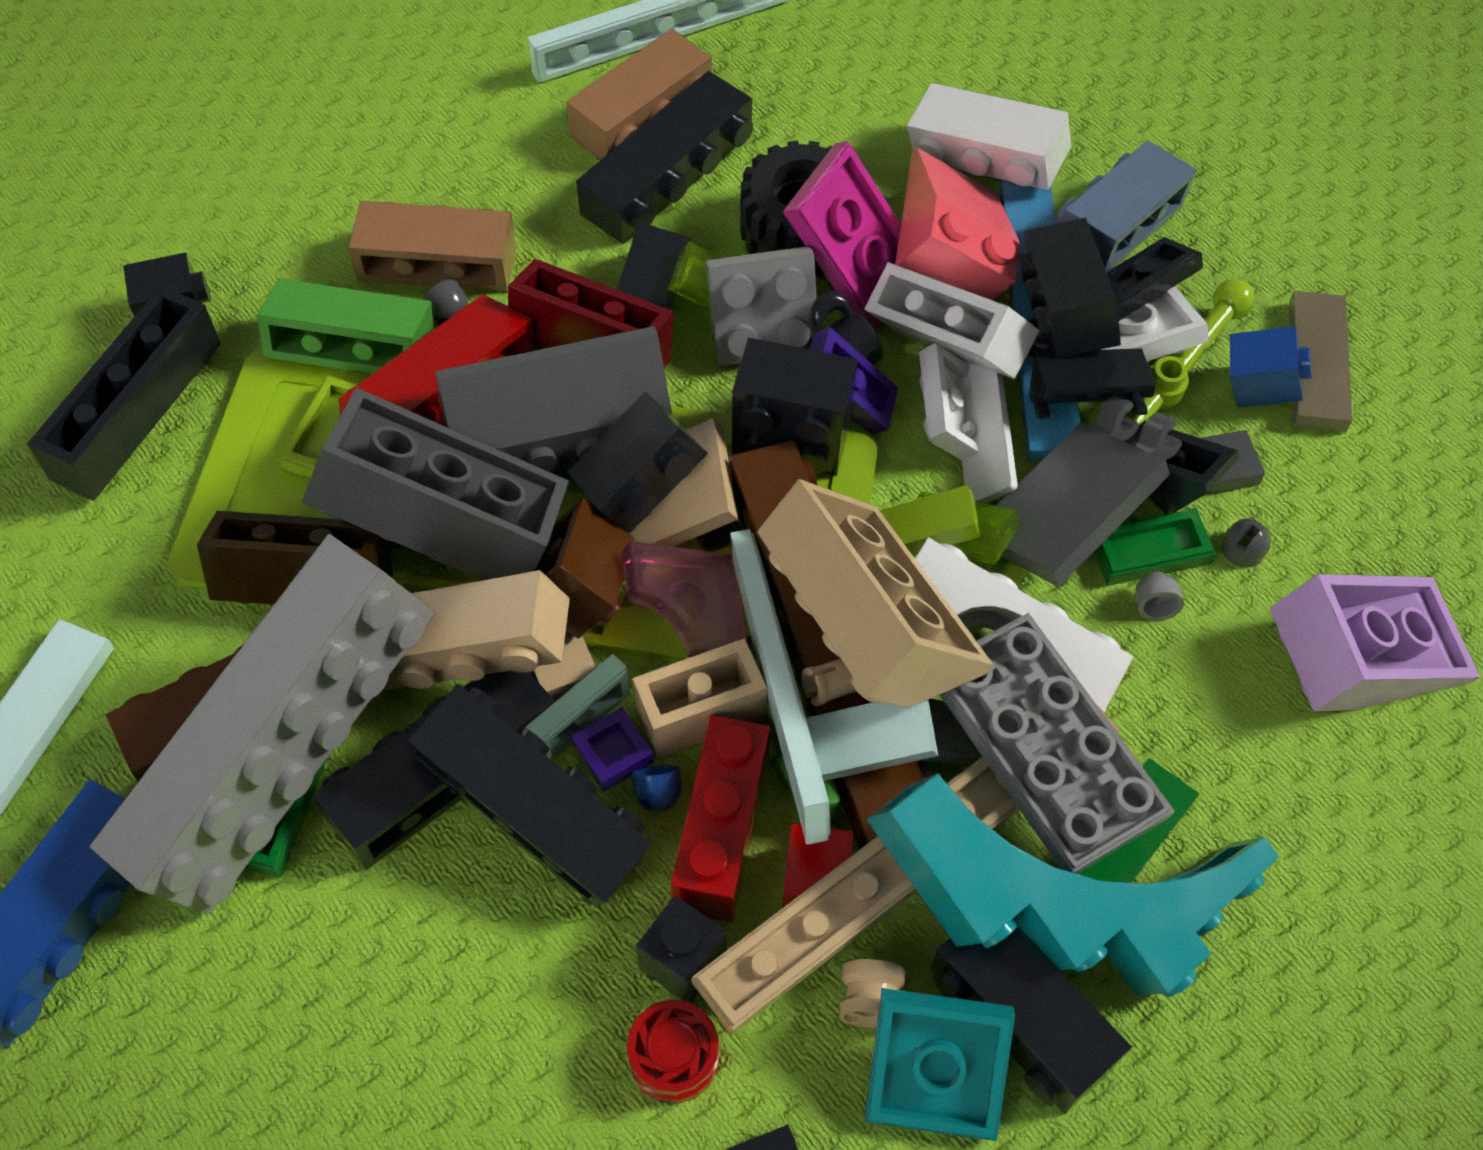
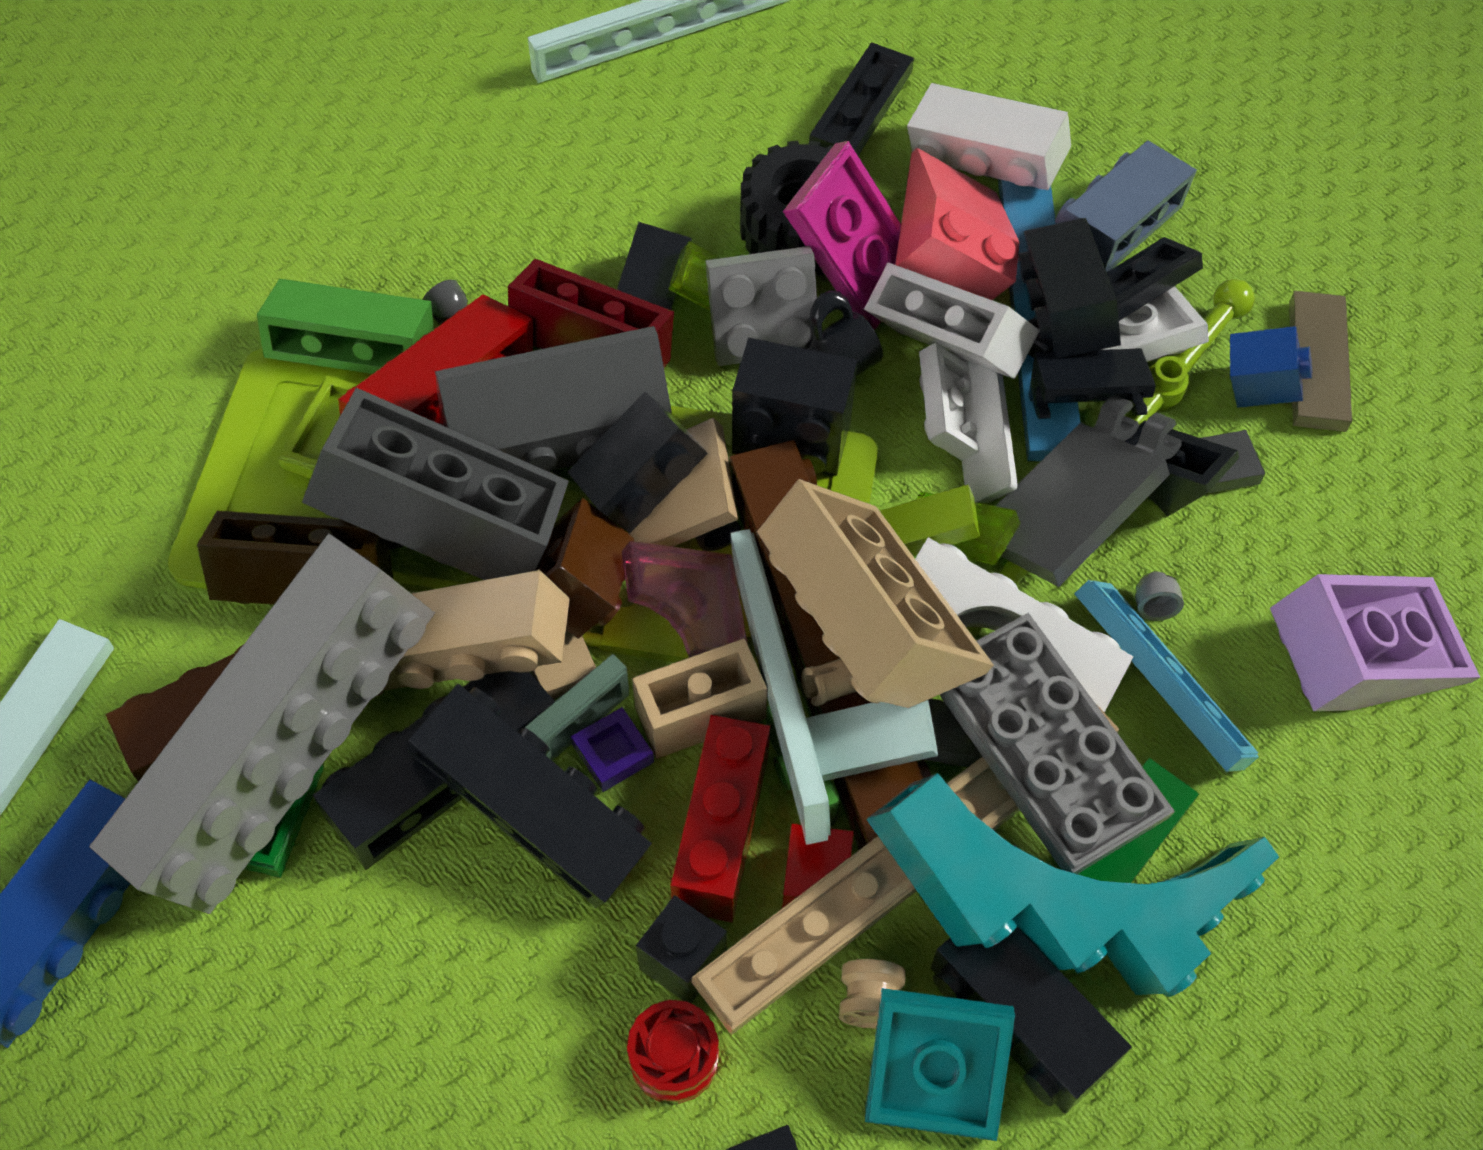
(125, 393): black brick -> none
(171, 272): black brick -> none
(433, 245): medium nougat brick -> none
(634, 92): medium nougat brick -> none
(657, 786): blue hinge -> none
(665, 156): black brick -> none
(863, 98): none -> black plate
(873, 391): dark purple plate -> none
(1155, 544): green tile -> none
(1168, 676): none -> medium azure tile
(1257, 548): dark grey hinge -> none

